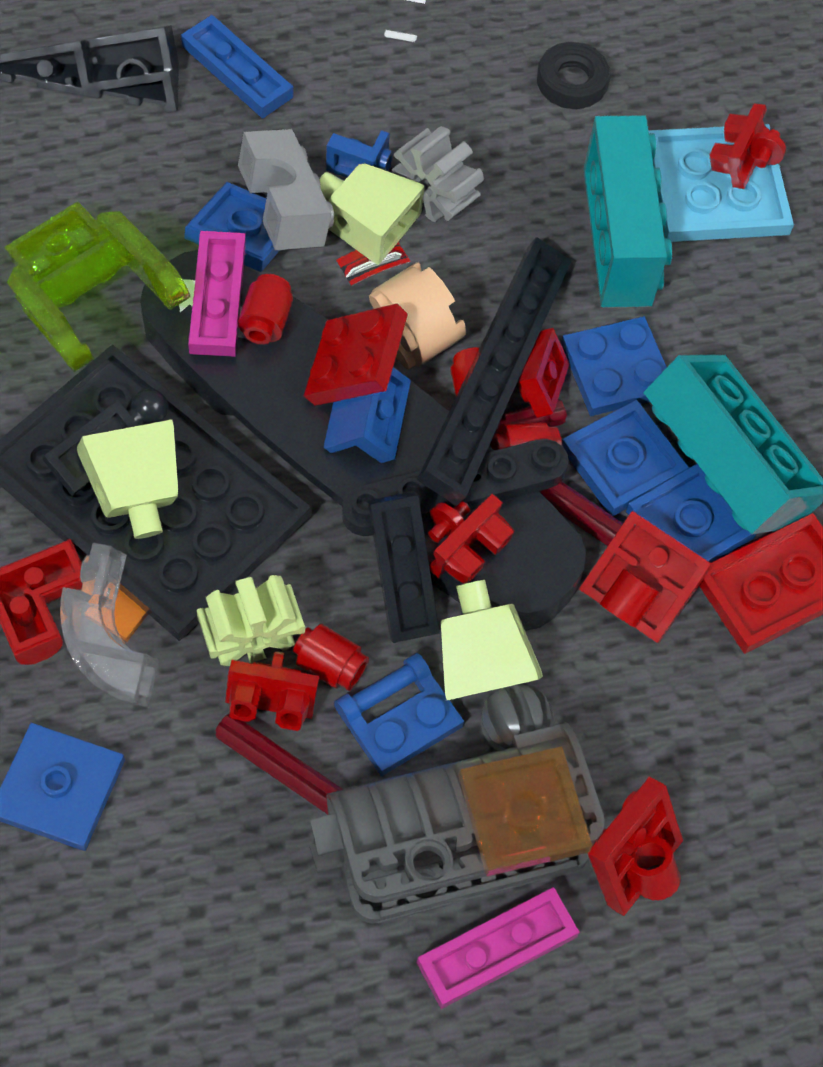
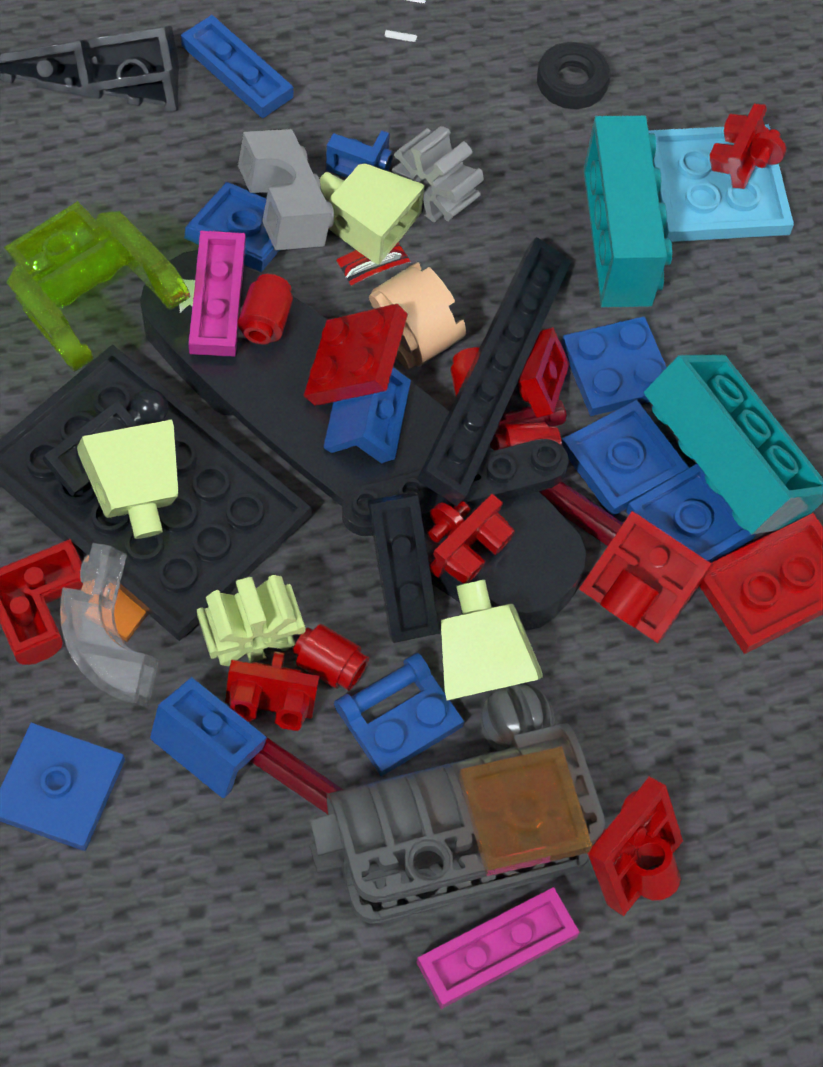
(205, 736): none -> blue panel

